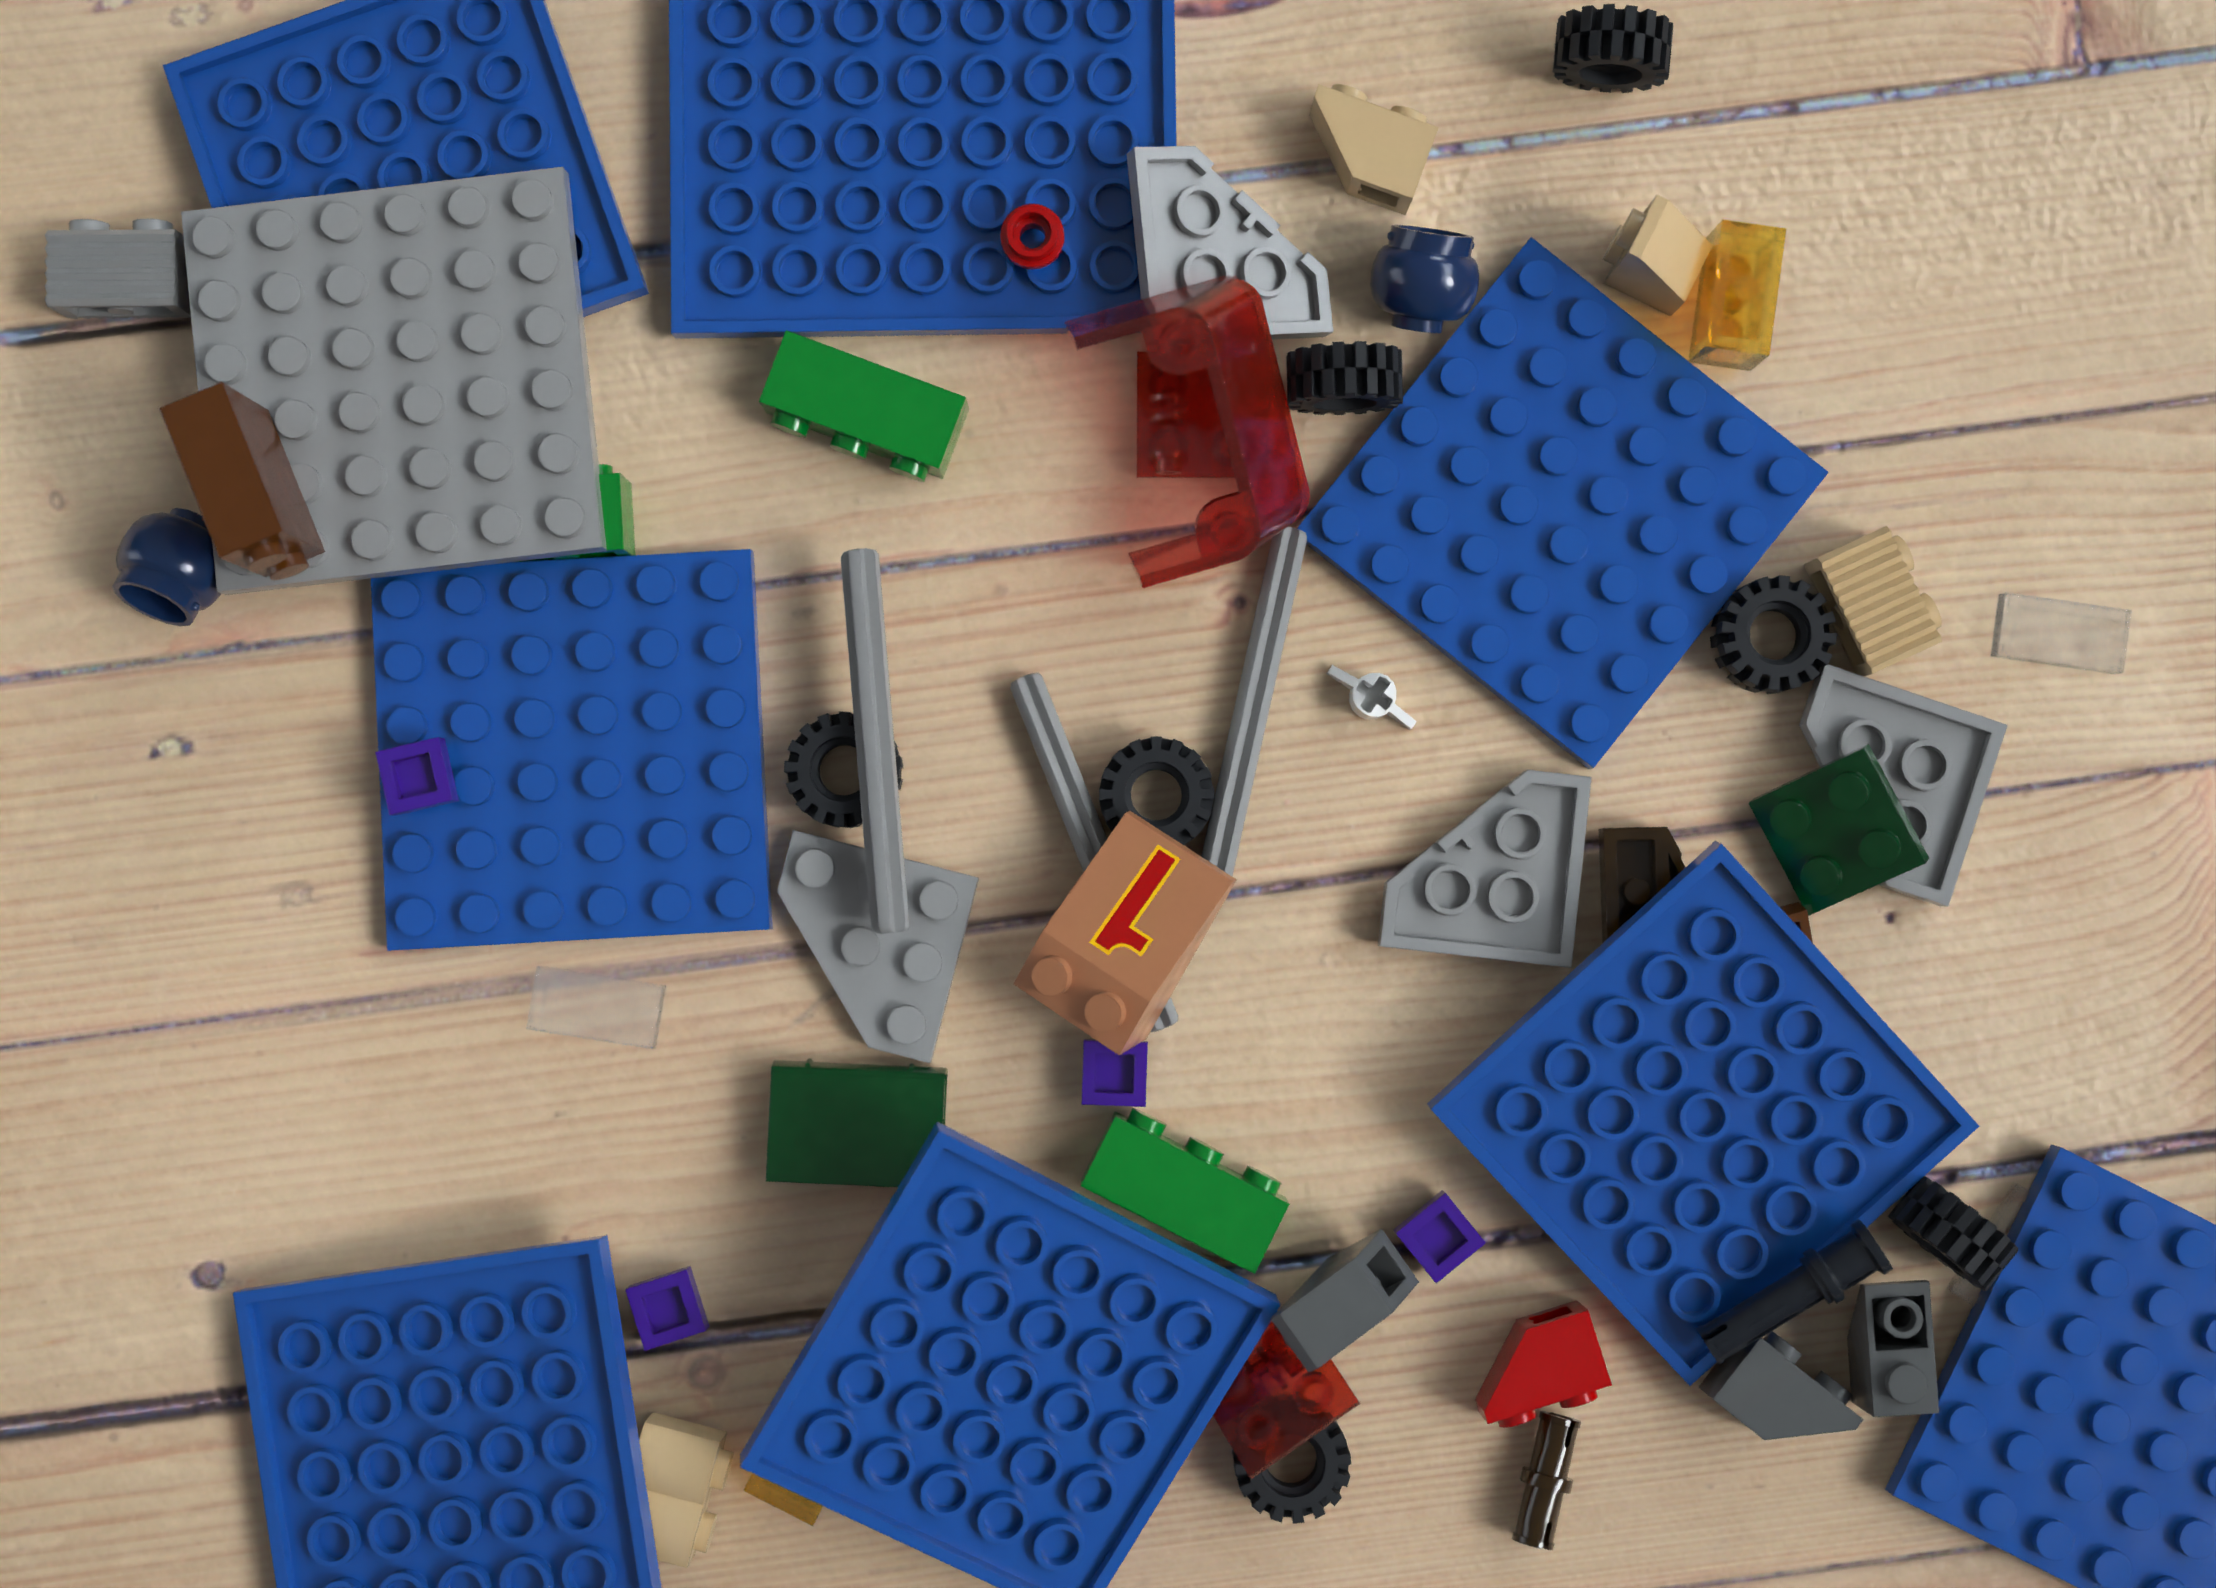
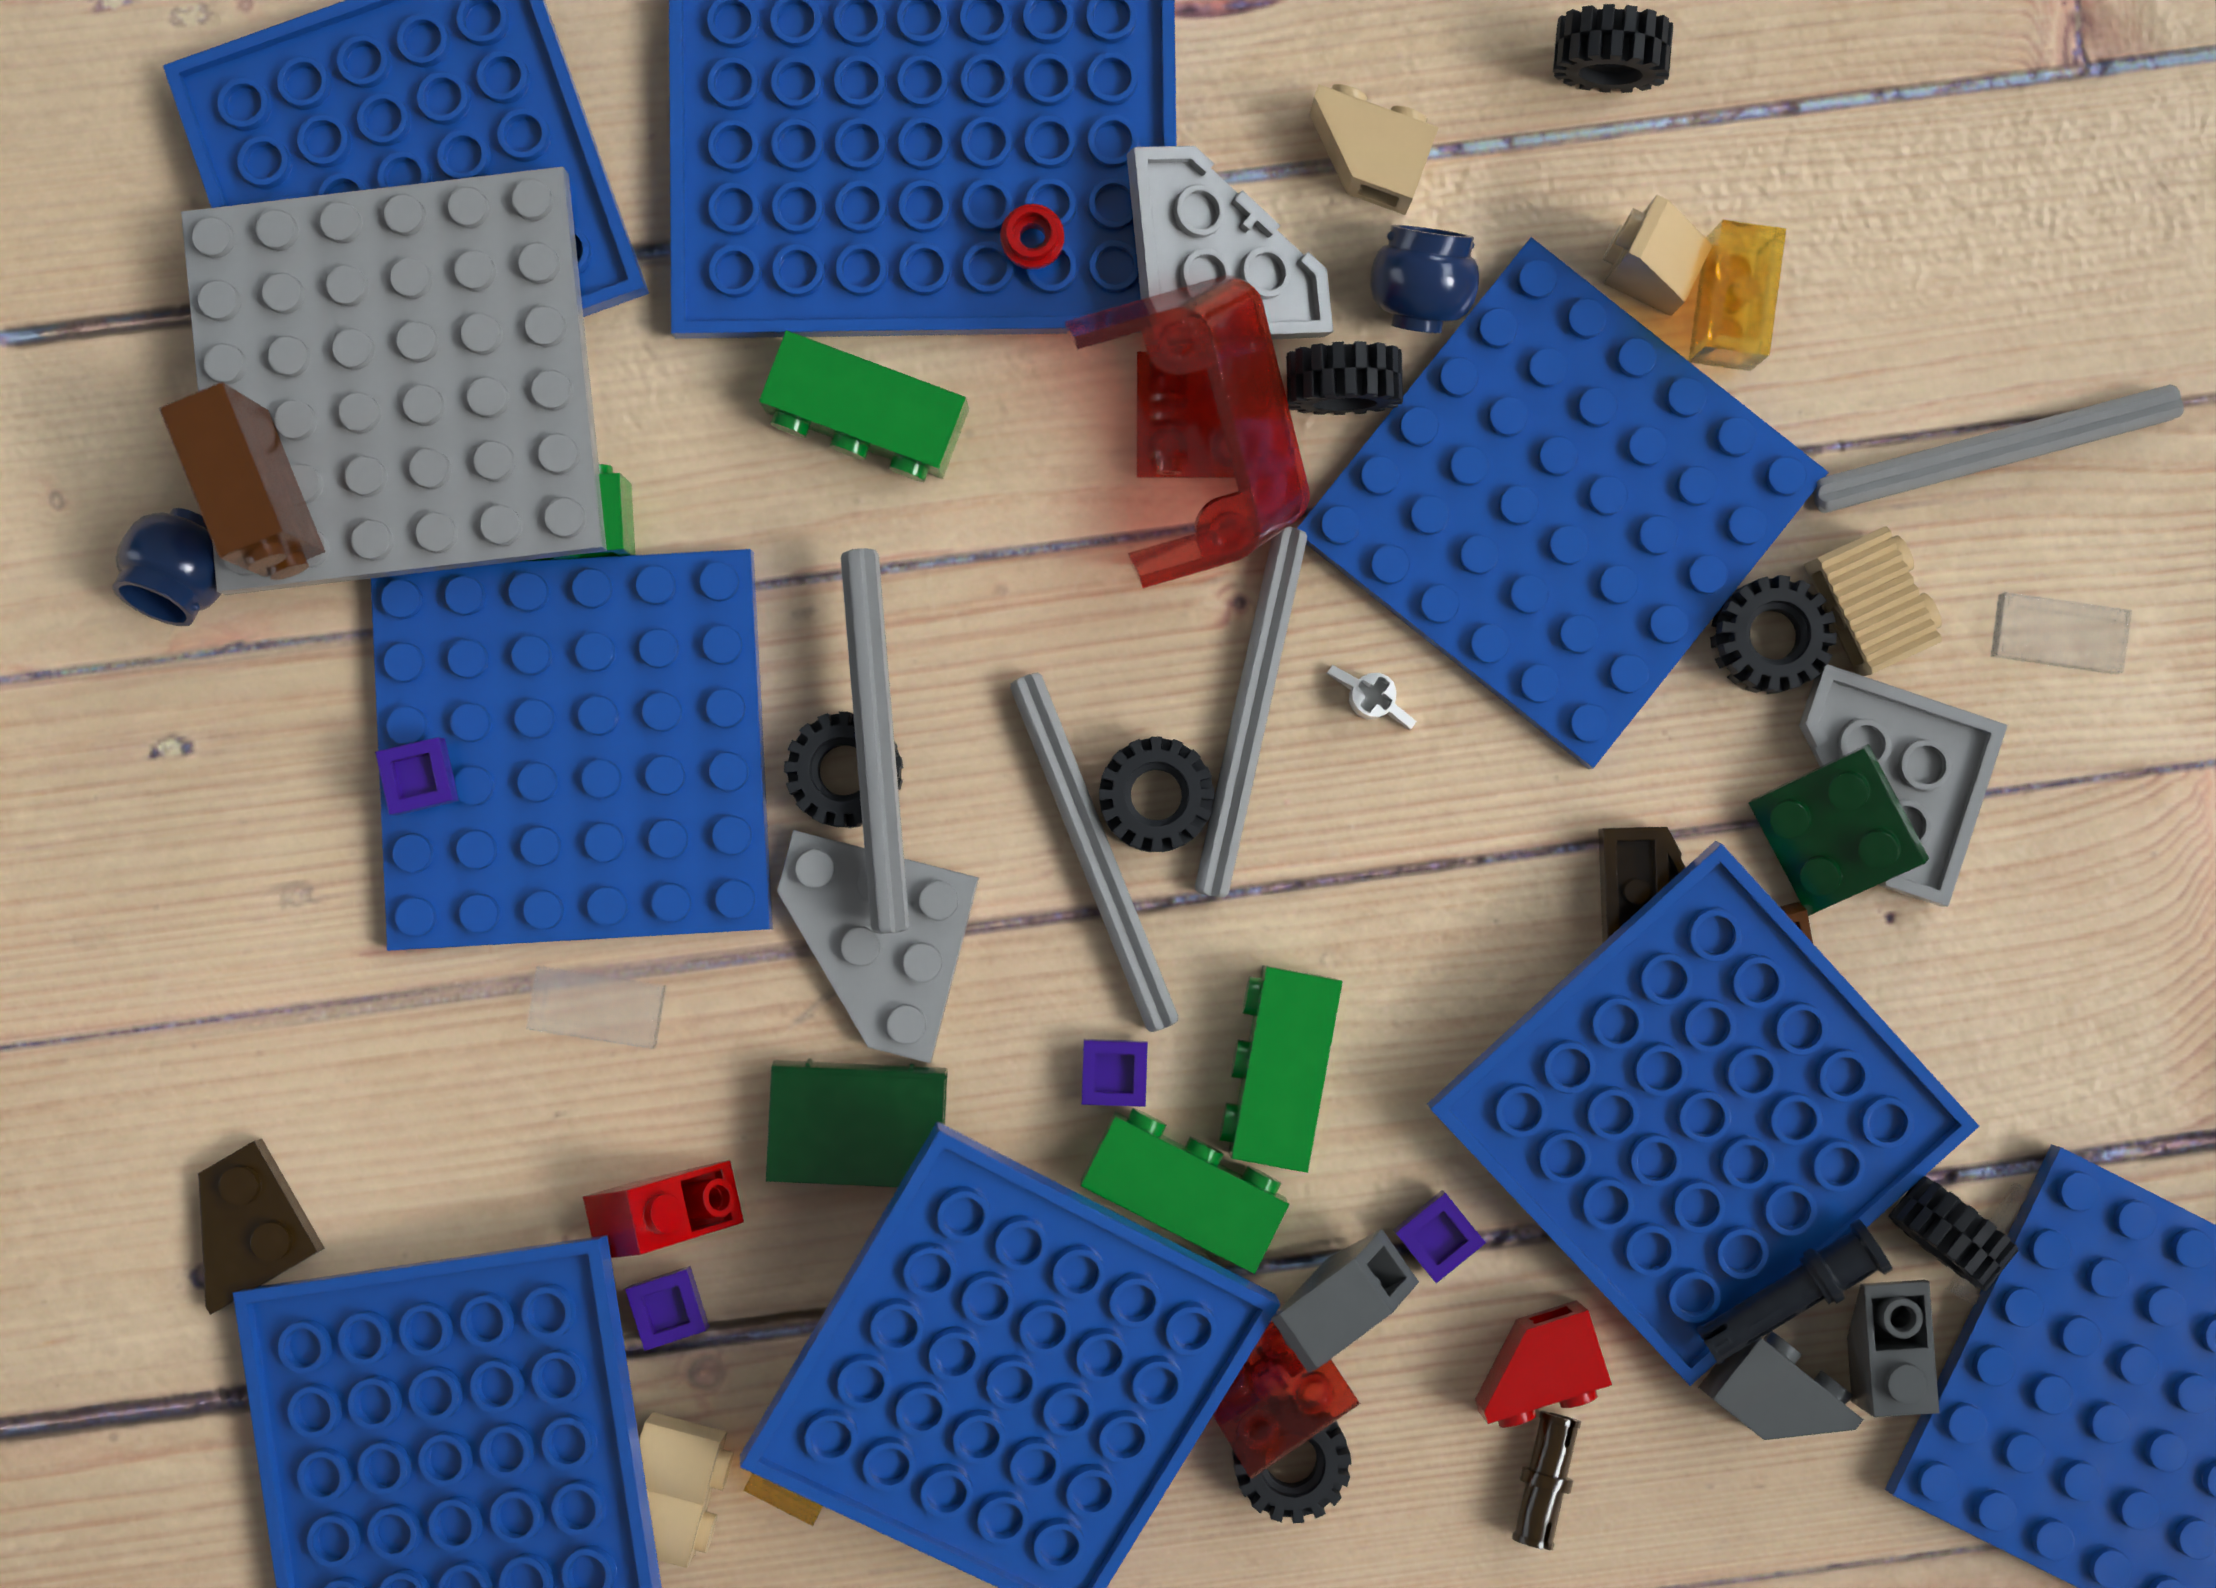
(117, 271): light grey brick -> none
(249, 1225): none -> dark brown wing
(665, 1209): none -> red slope
(1125, 934): nougat slope -> none
(1281, 1068): none -> green brick
(1499, 878): light grey plate -> none
(1998, 448): none -> light grey axle

